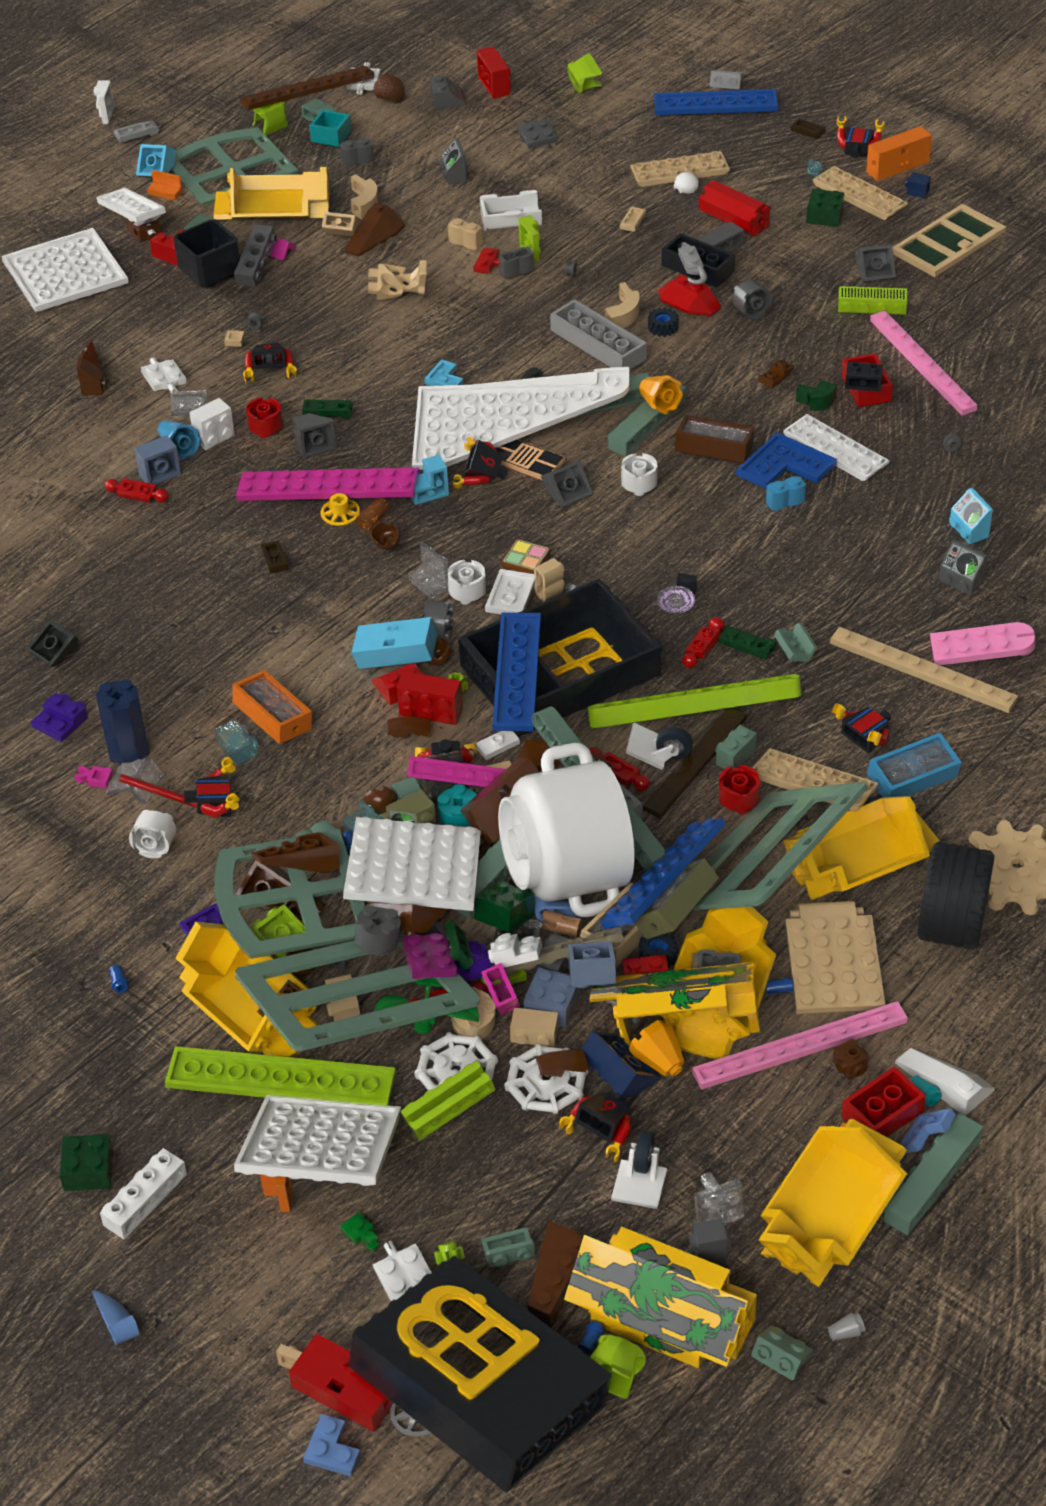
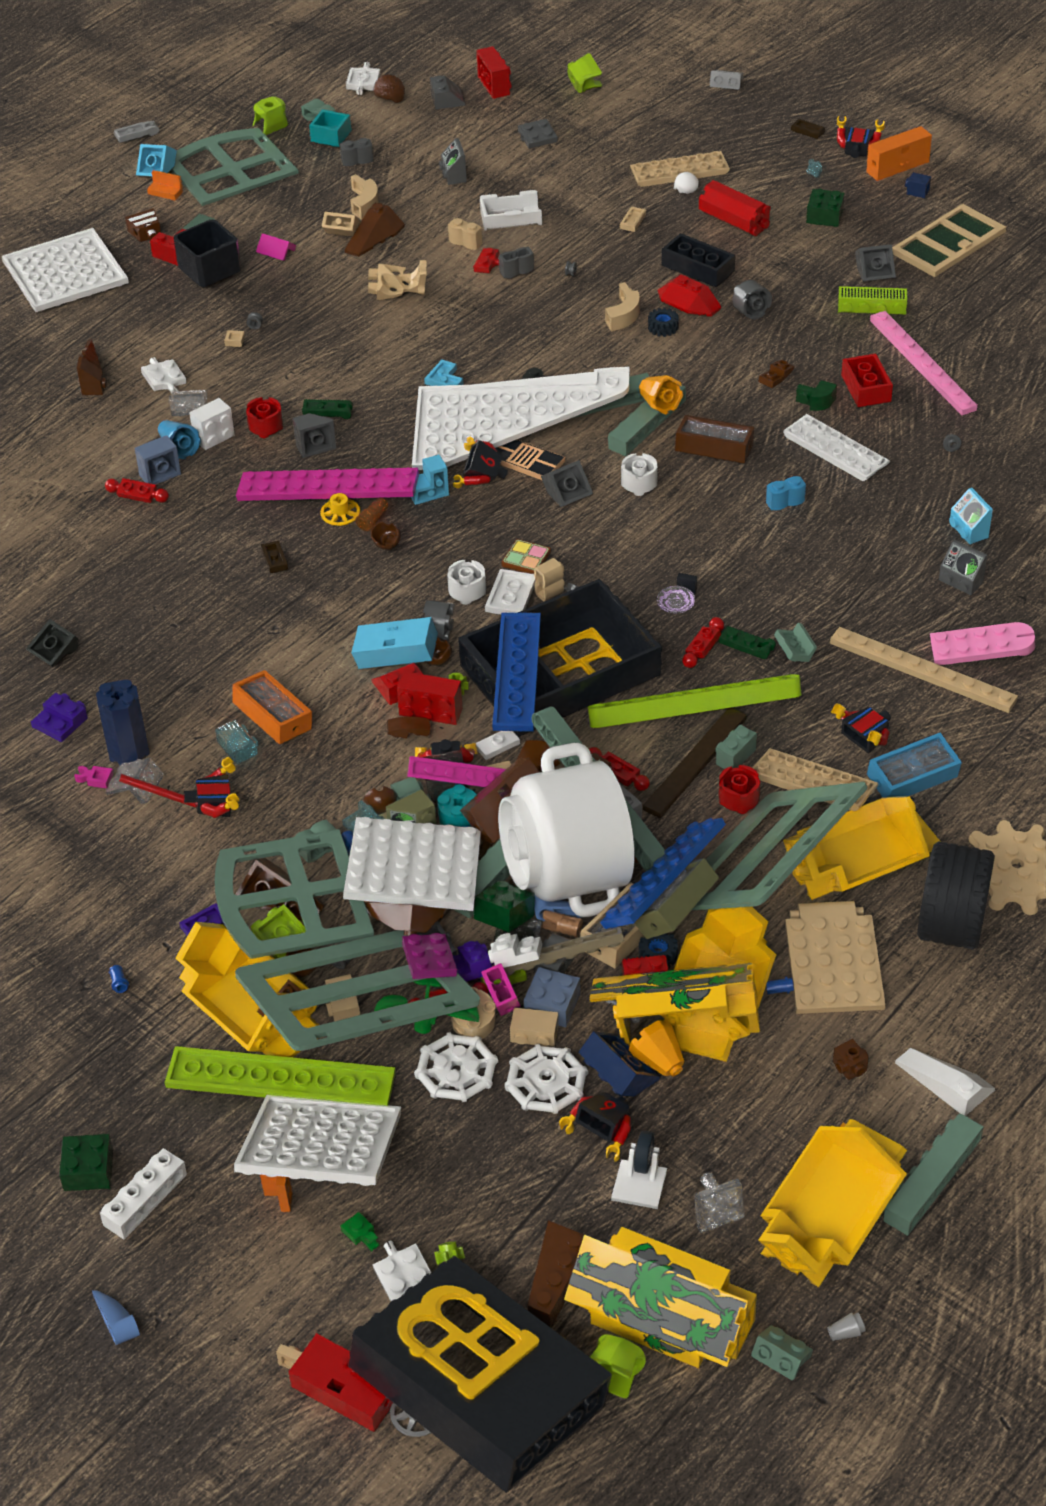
(104, 100): white plate -> none
(131, 205): white plate -> none
(153, 833): white brick -> none
(255, 255): dark grey brick -> none
(267, 357): torso -> none
(274, 196): yellow panel -> none
(306, 87): reddish brown plate -> none
(309, 853): reddish brown wedge -> none
(326, 1451): medium blue plate -> none
(377, 930): dark grey brick -> none
(432, 575): clear bracket -> none
(448, 1100): lime brick -> none
(459, 945): dark green plate -> none
(508, 1247): sand green bracket -> none
(529, 235): lime plate -> none
(559, 1061): reddish brown slope -> none
(590, 1339): blue pin -> none
(591, 964): sand blue brick -> none
(598, 336): light grey brick -> none
(658, 748): white plate -> none
(692, 263): light grey plate -> none
(709, 1241): dark grey brick -> none
(712, 958): dark grey brick -> none
(715, 102): blue plate -> none
(724, 237): dark grey brick -> none
(784, 454): blue plate -> none
(799, 1045): bright pink plate -> none
(860, 192): tan plate -> none
(864, 376): black brick -> none
(885, 1103): red brick -> none
(925, 1125): medium blue plate -> none
(931, 1091): teal cone -> none

